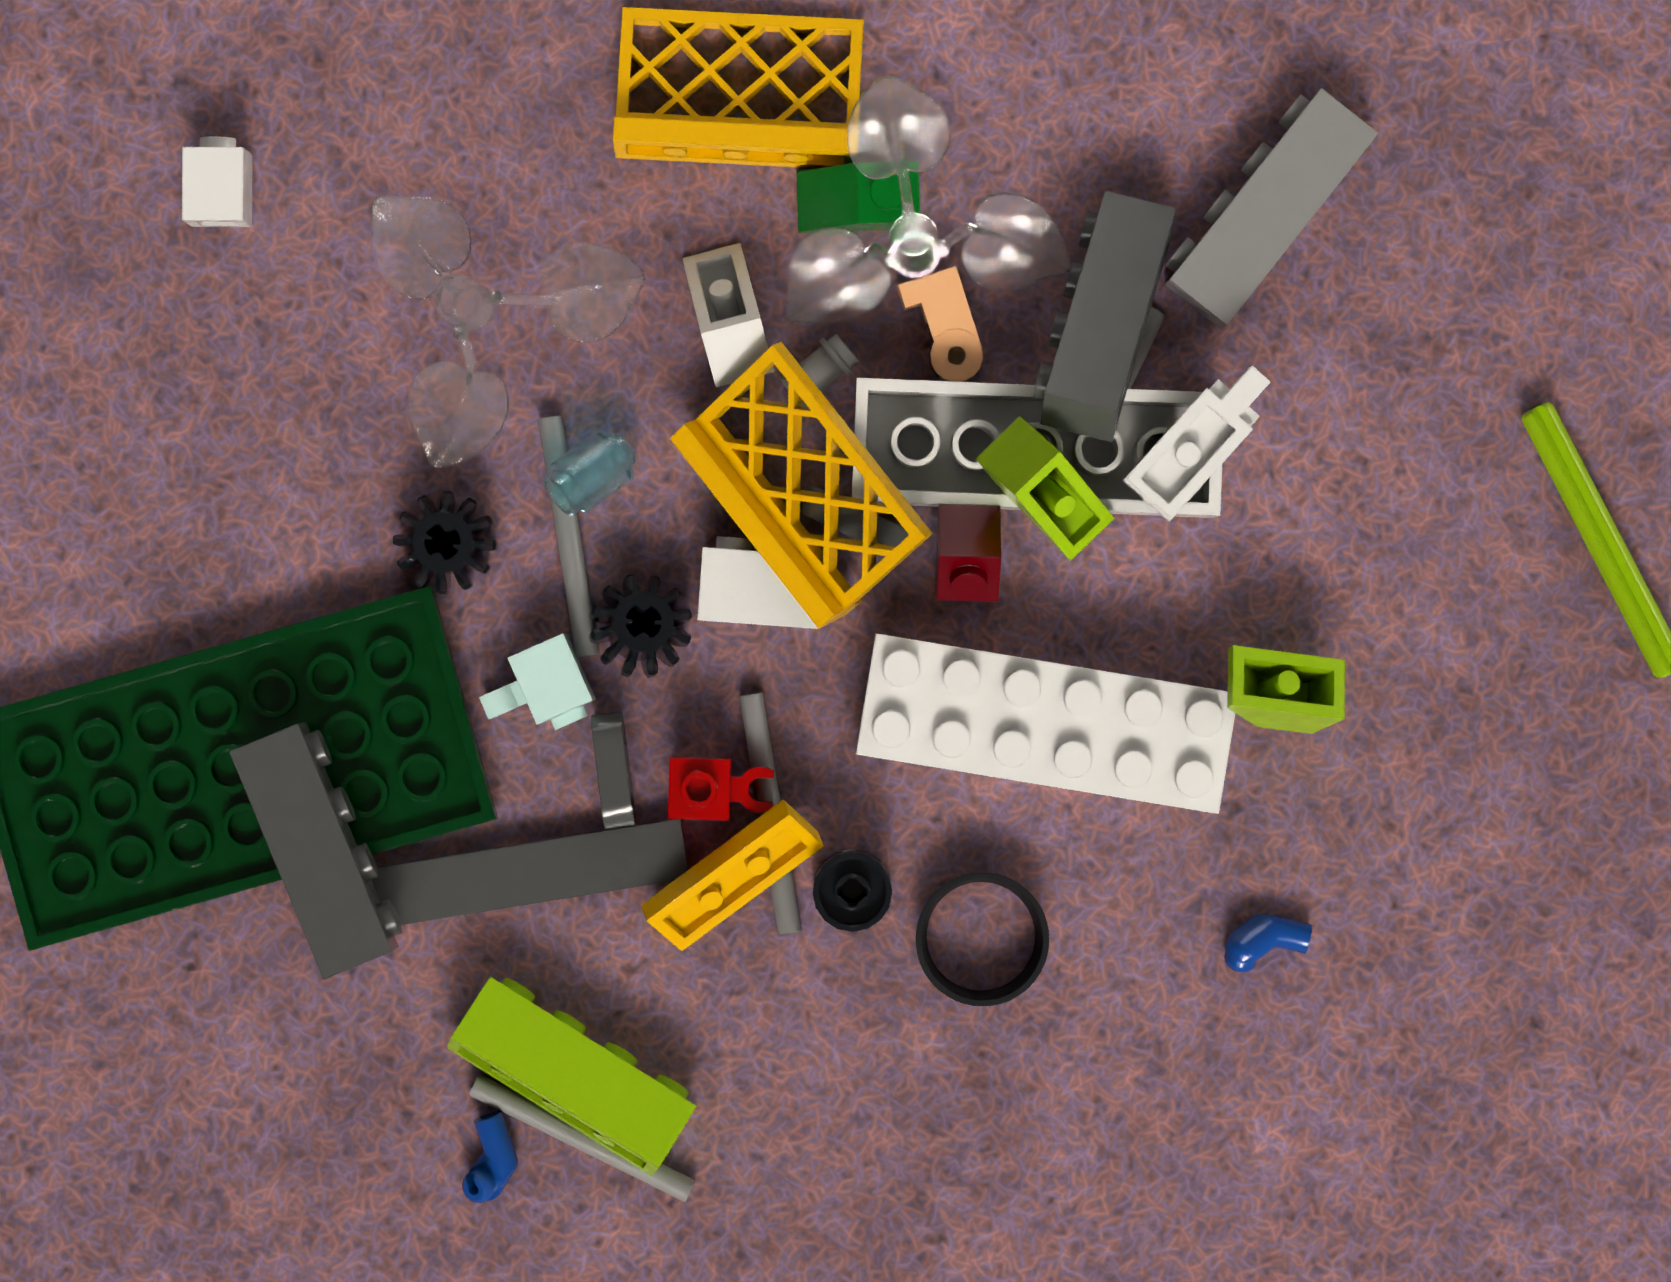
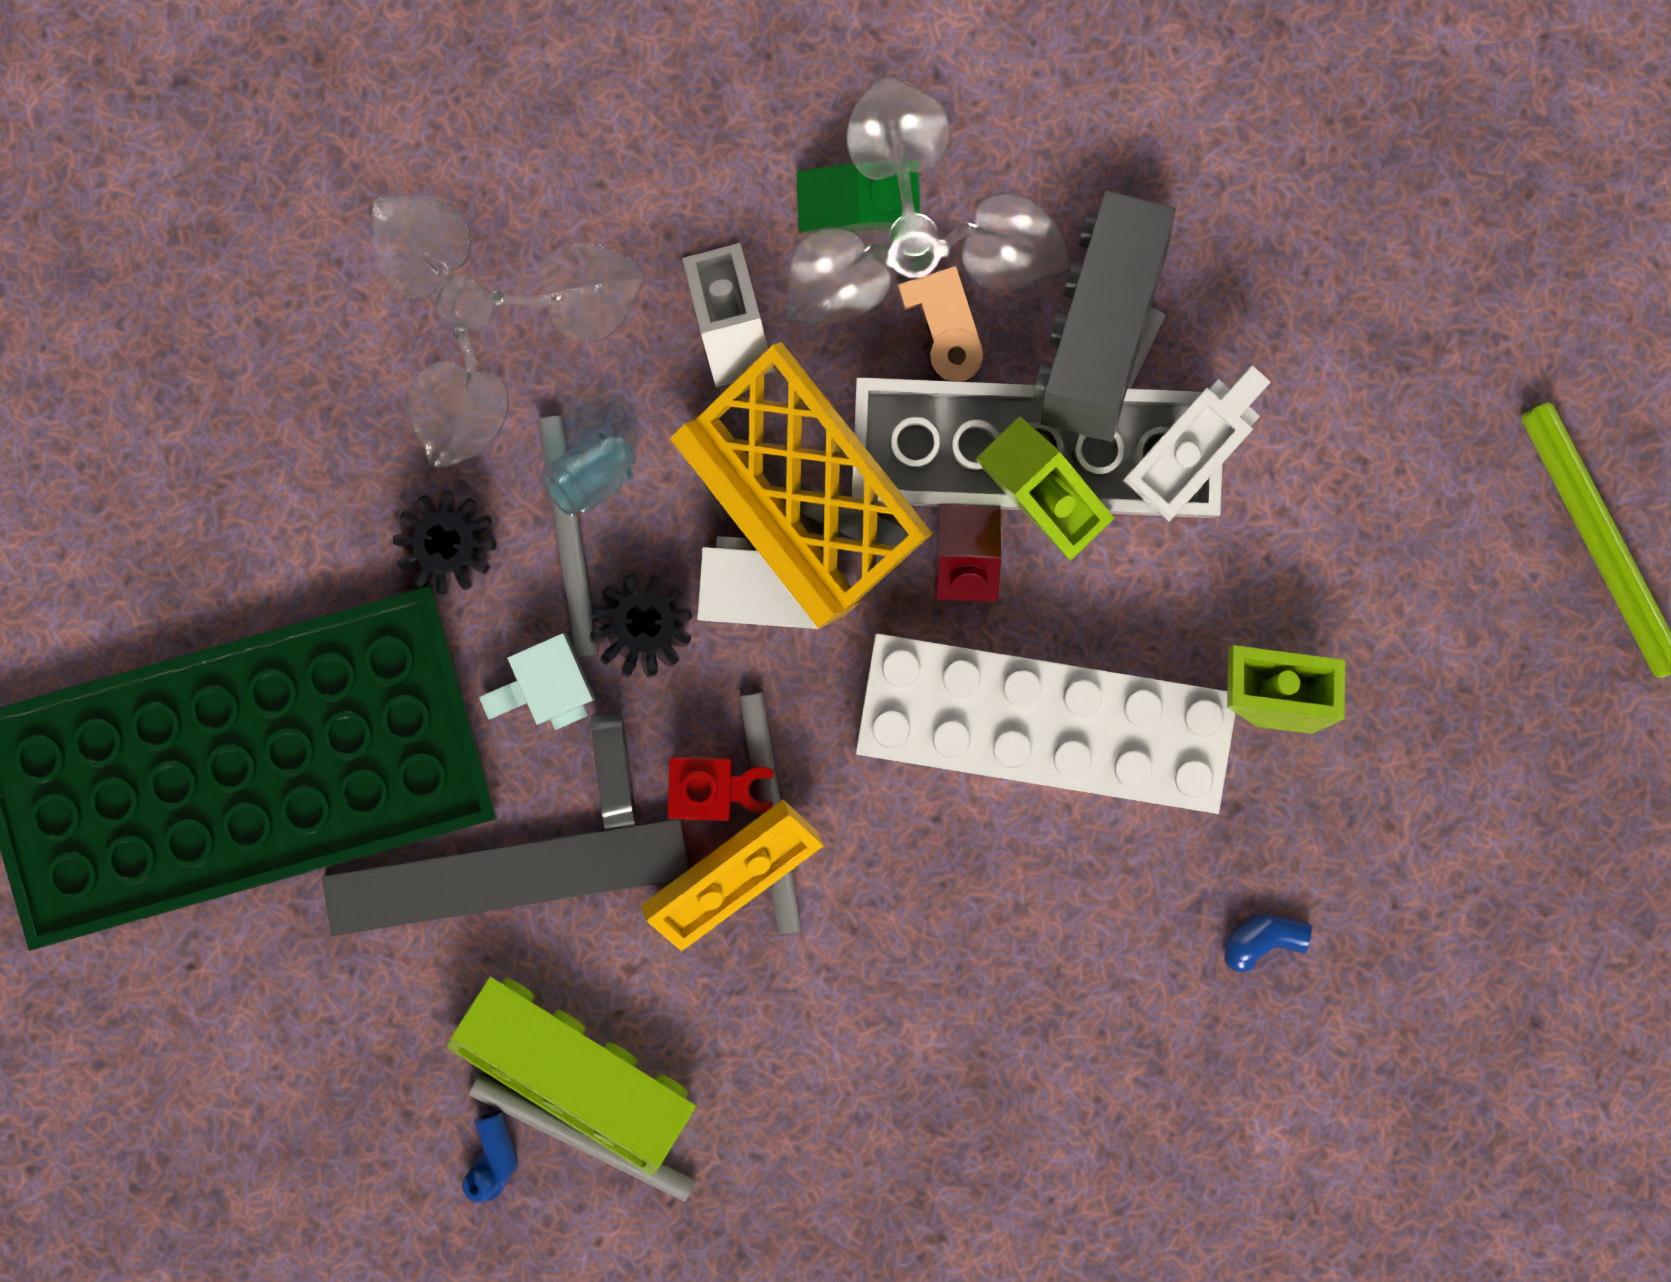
(217, 184): white brick -> none
(316, 850): dark grey brick -> none
(724, 137): yellow fence -> none
(828, 363): light grey pin -> none
(852, 889): black wheel -> none
(1013, 988): black tyre -> none
(1270, 208): light grey brick -> none

